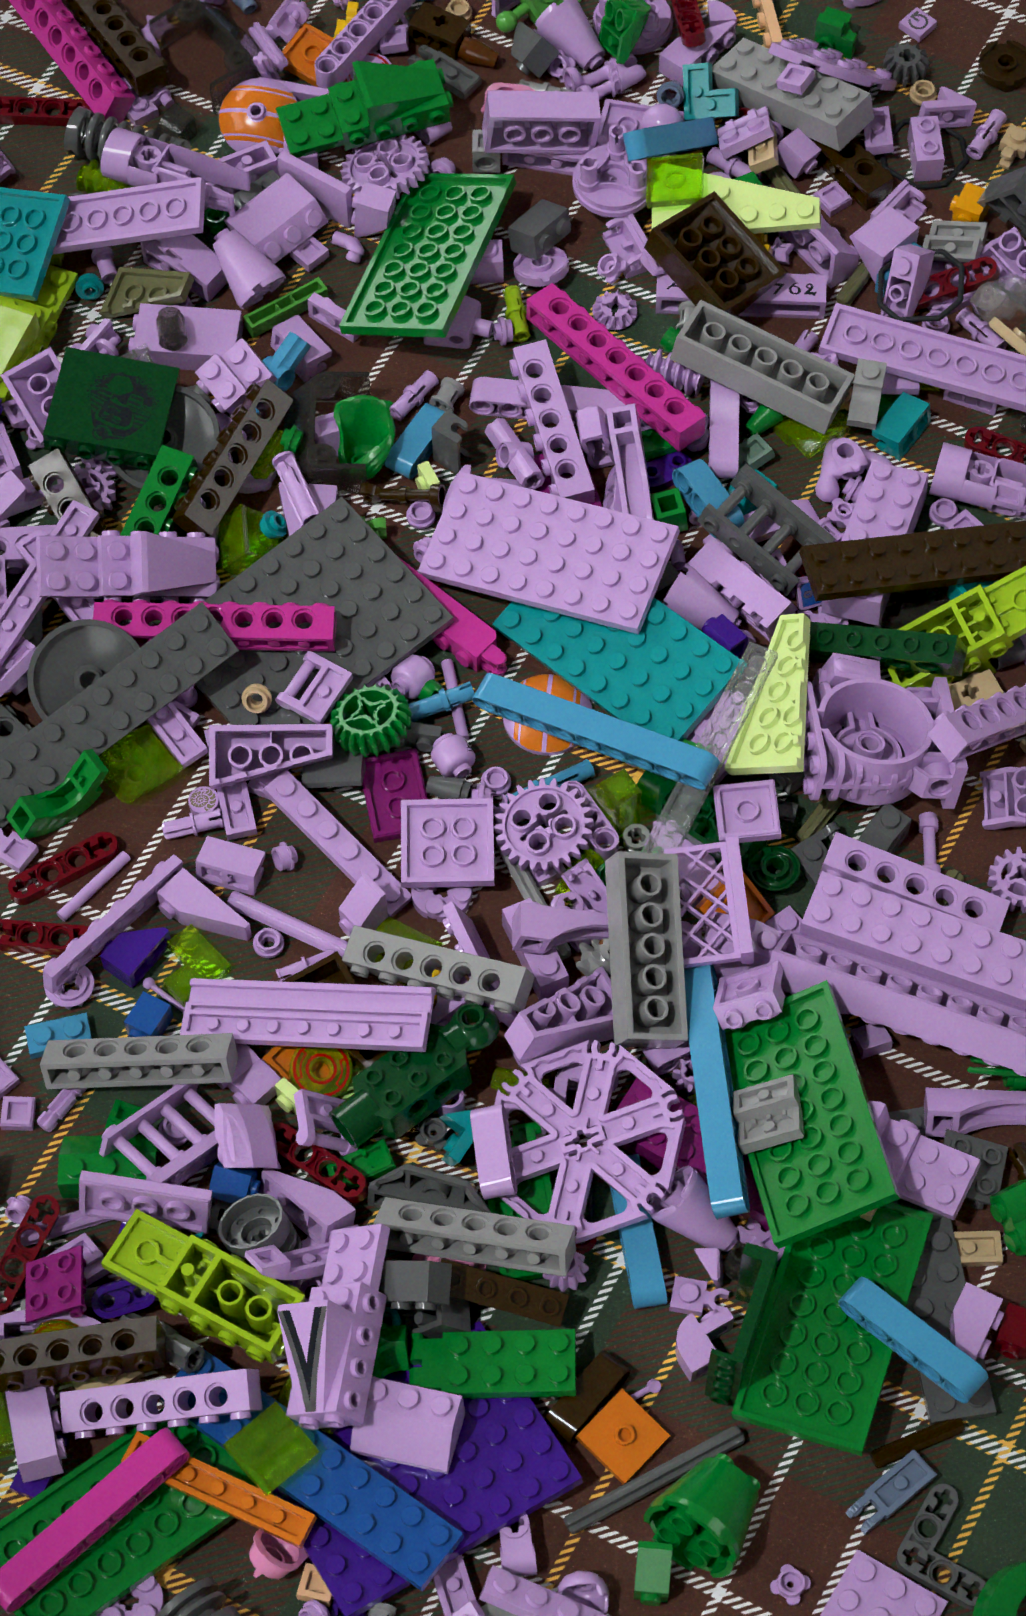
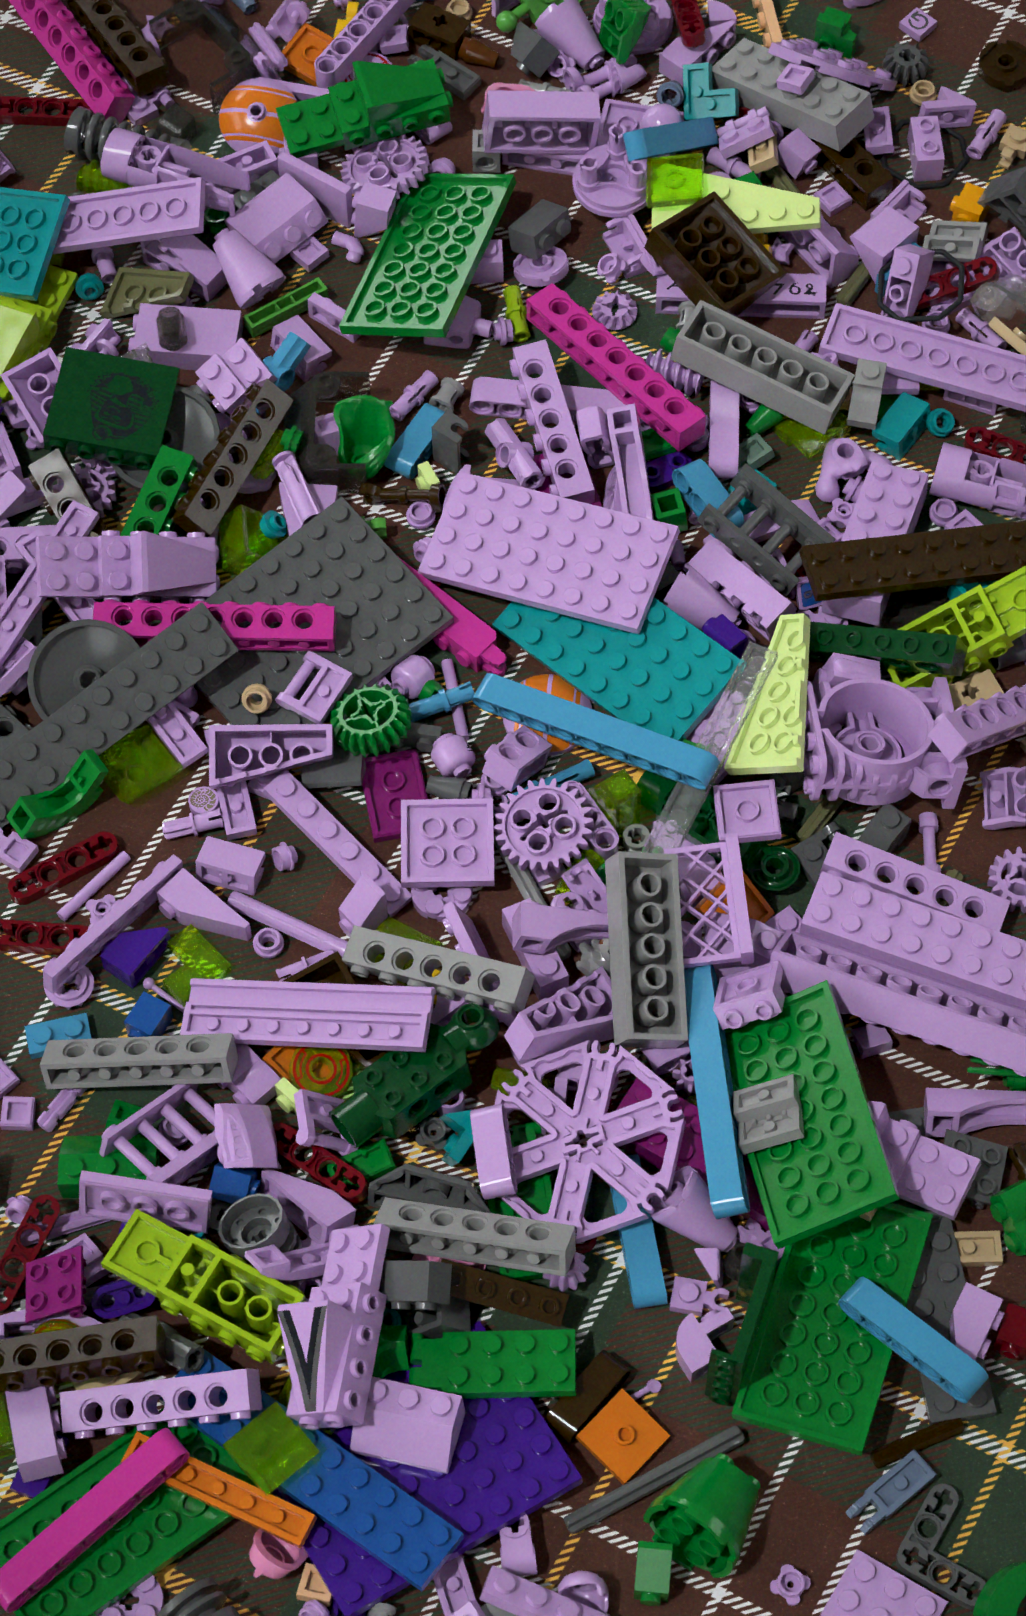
(95, 906): none -> lavender plate
(516, 758): none -> lavender brick
(947, 422): none -> teal plate

